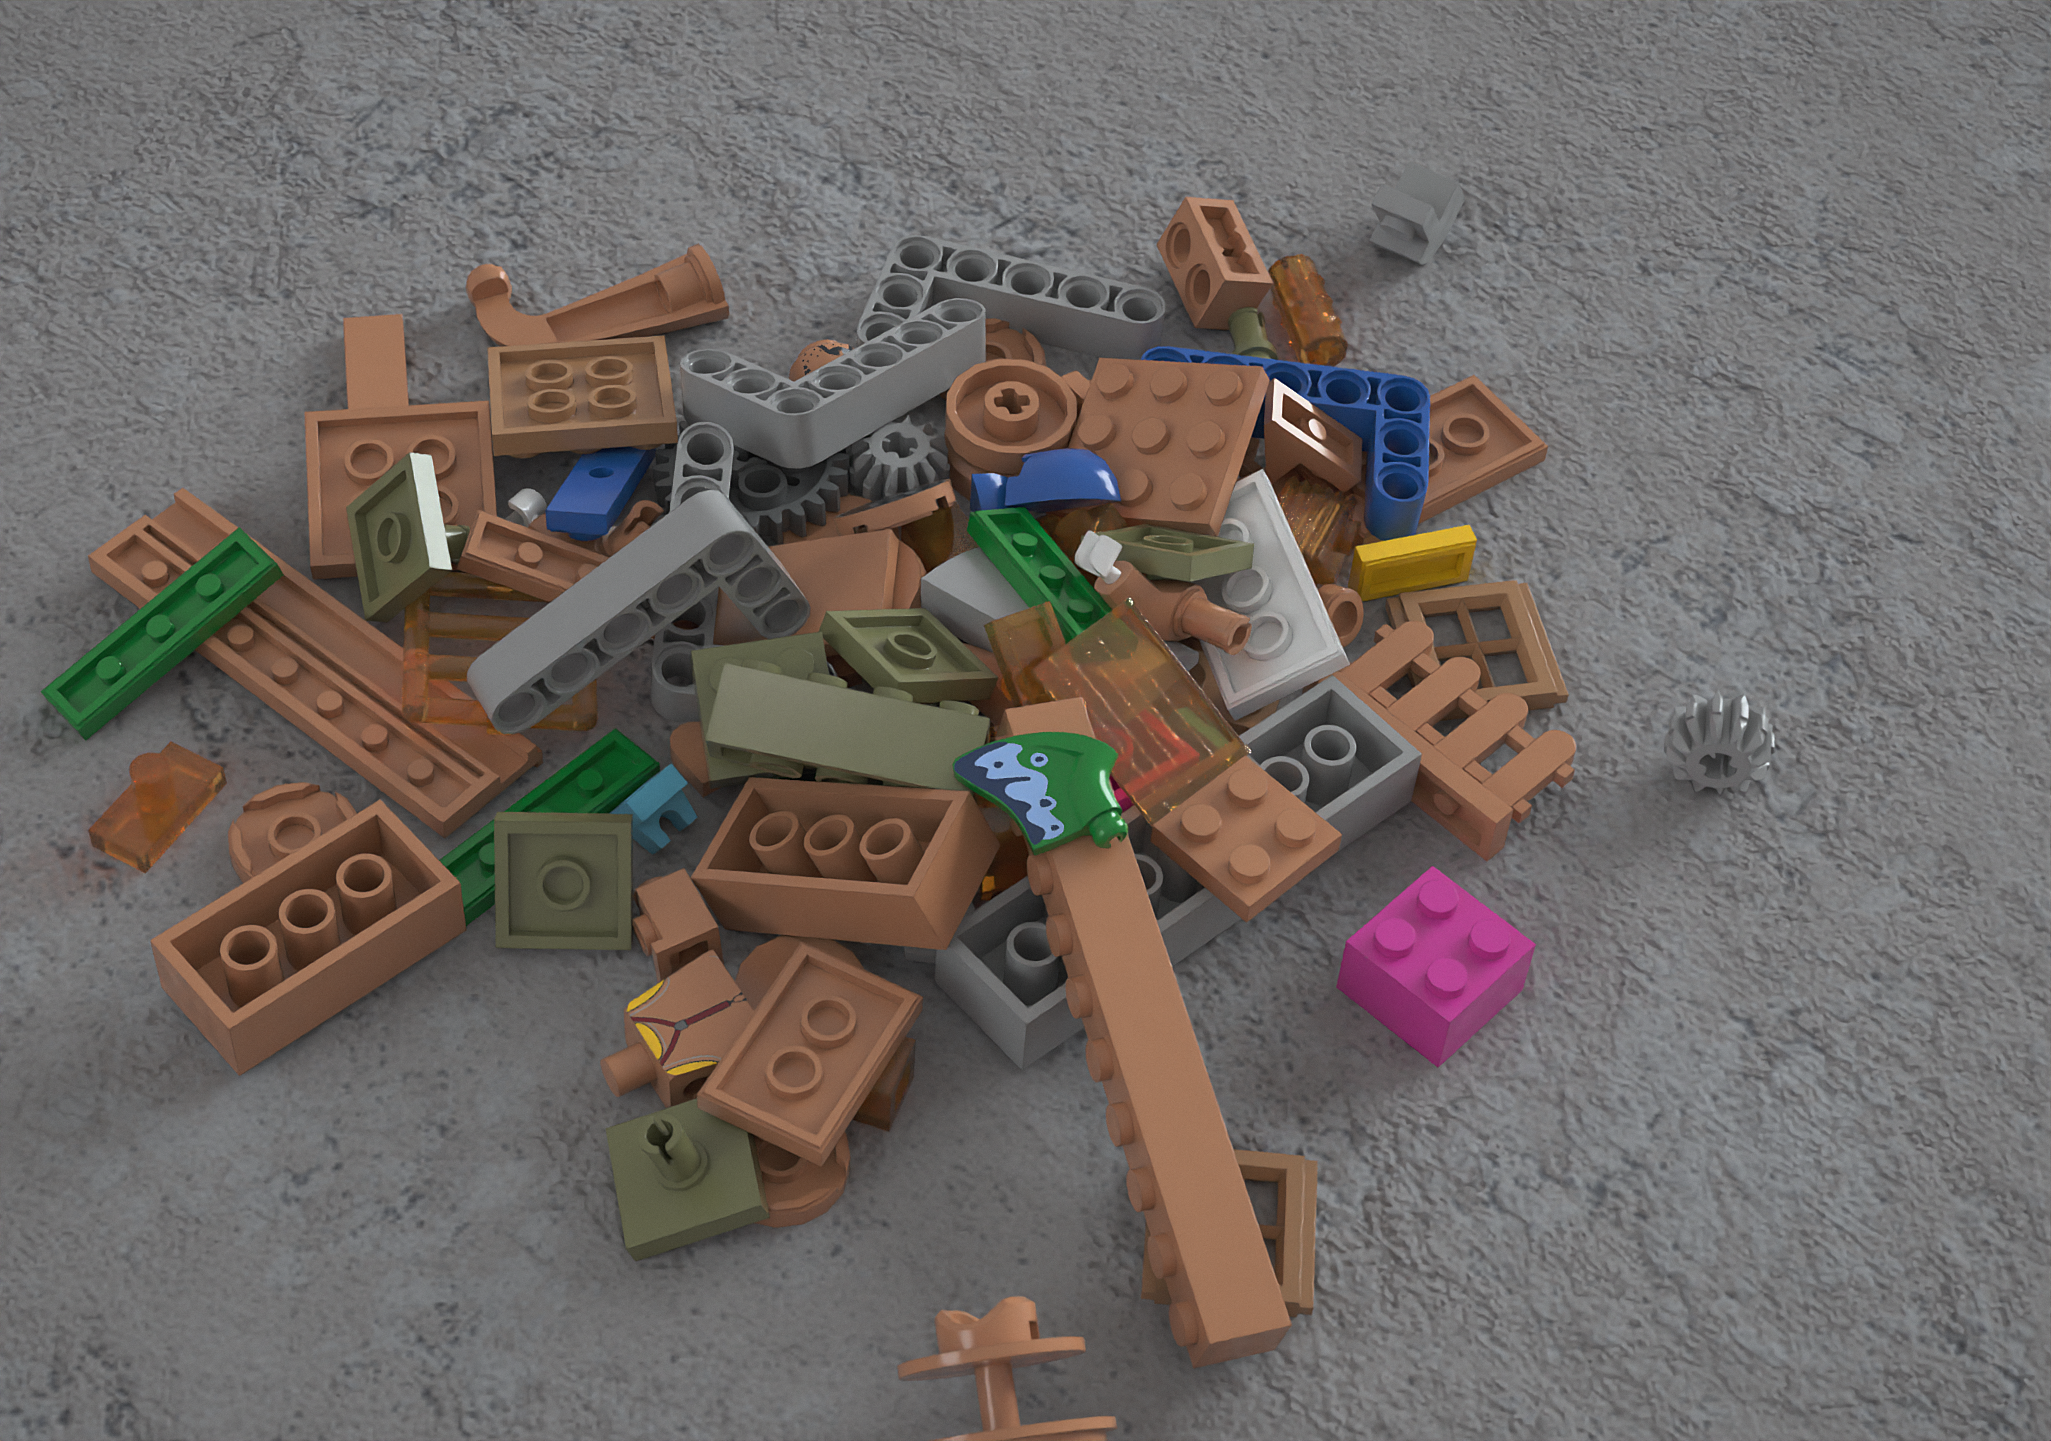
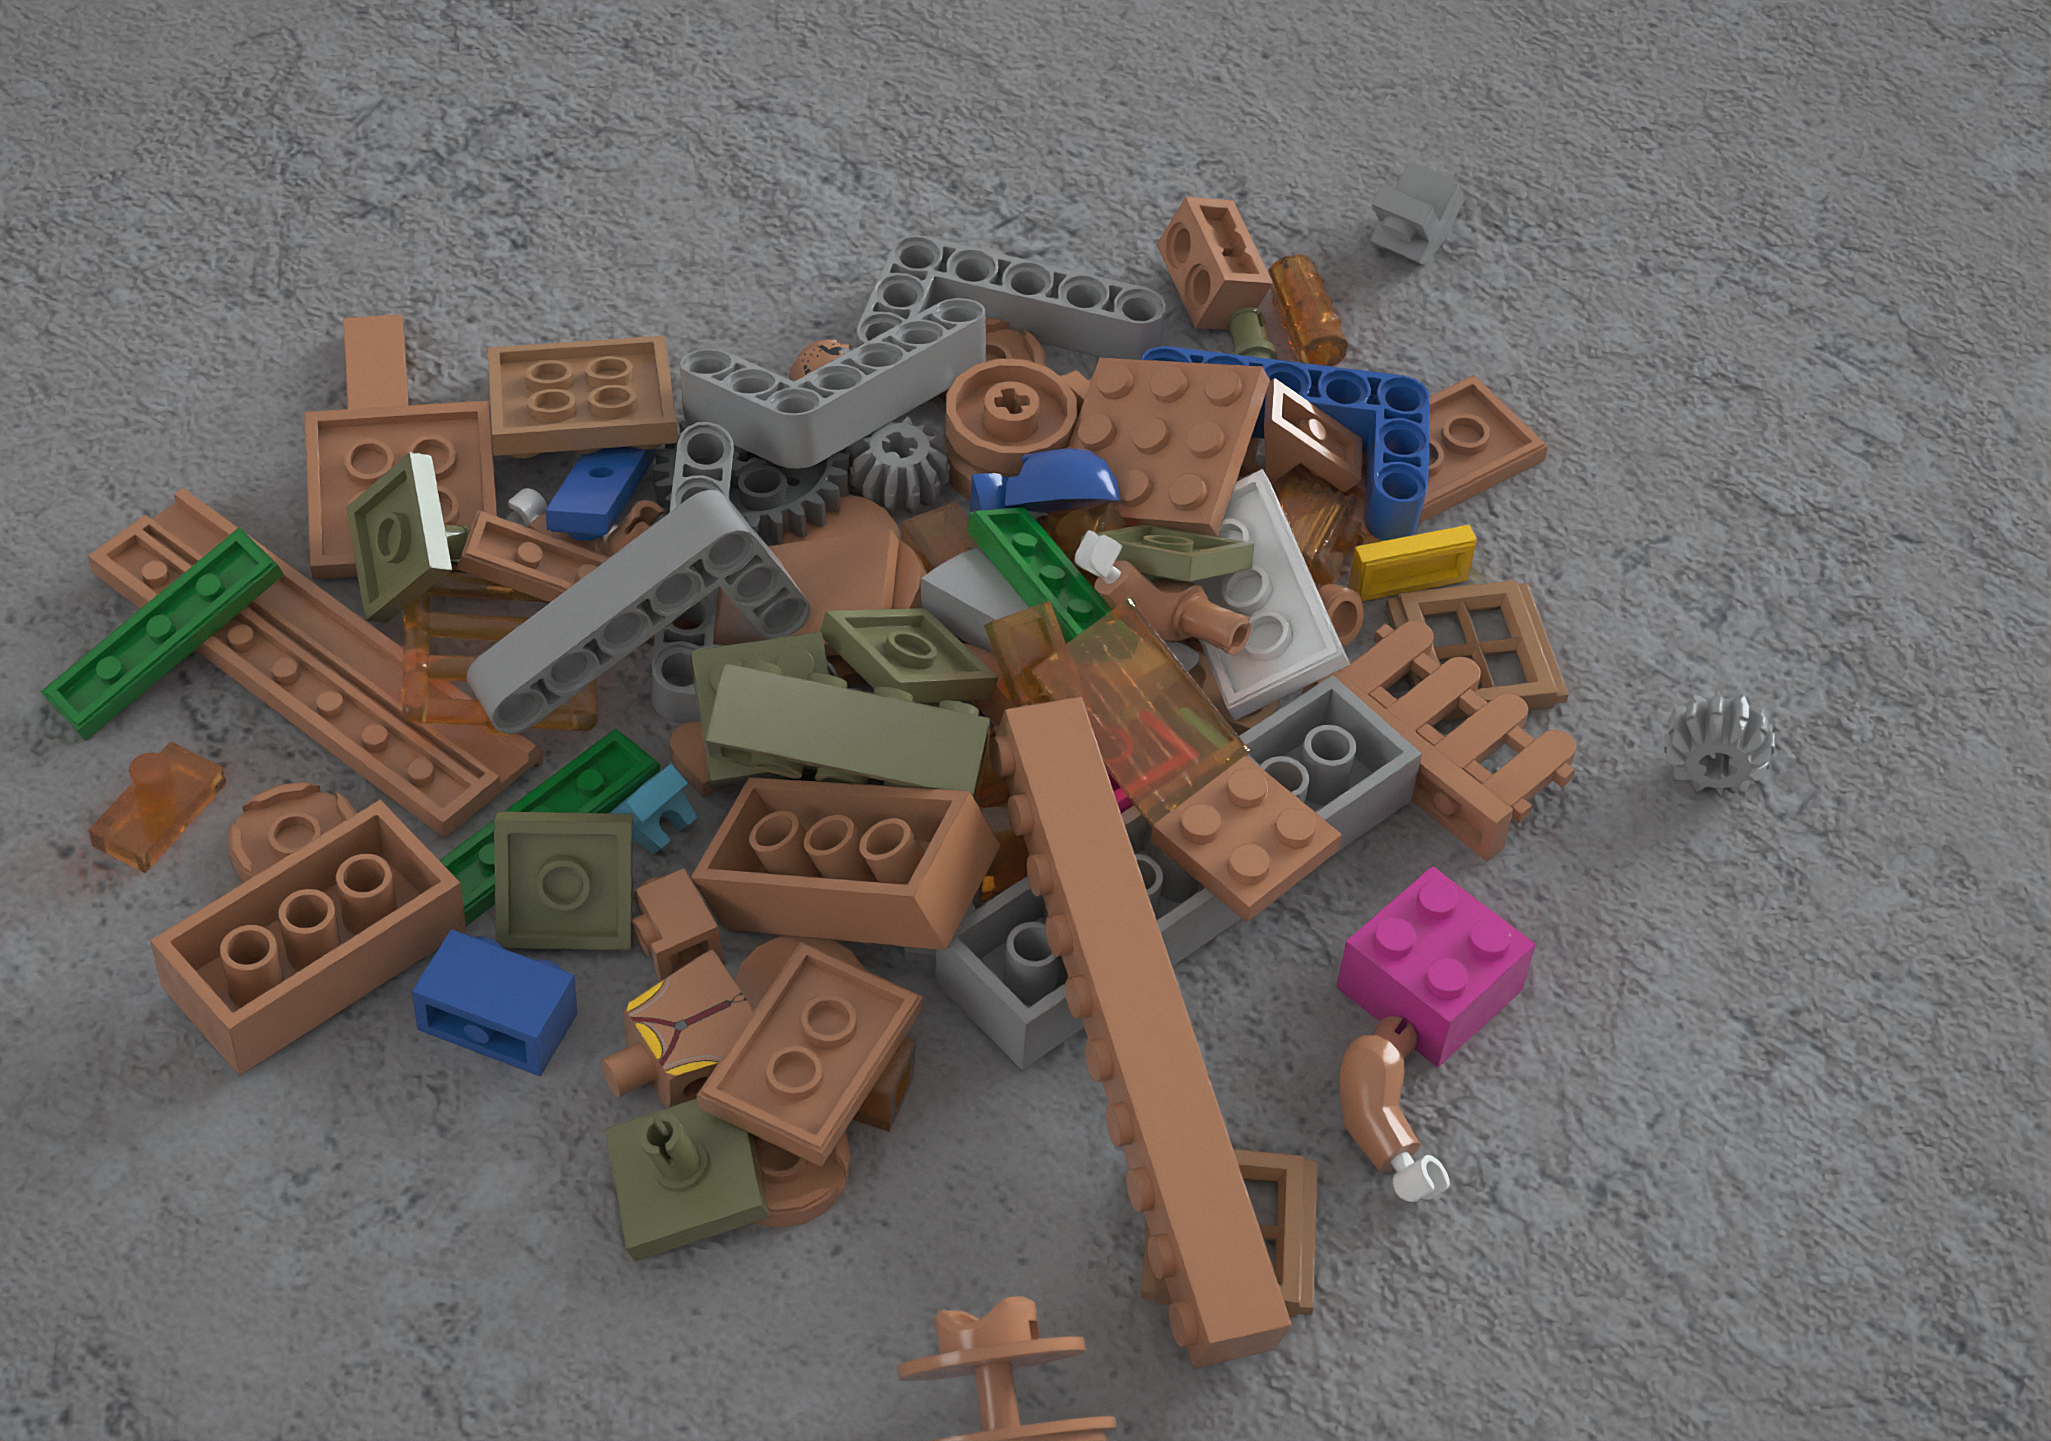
(495, 1001): none -> blue brick
(653, 303): nougat animal -> none
(896, 508): nougat tile -> none
(1049, 786): green arm -> none
(1371, 1112): none -> nougat arm

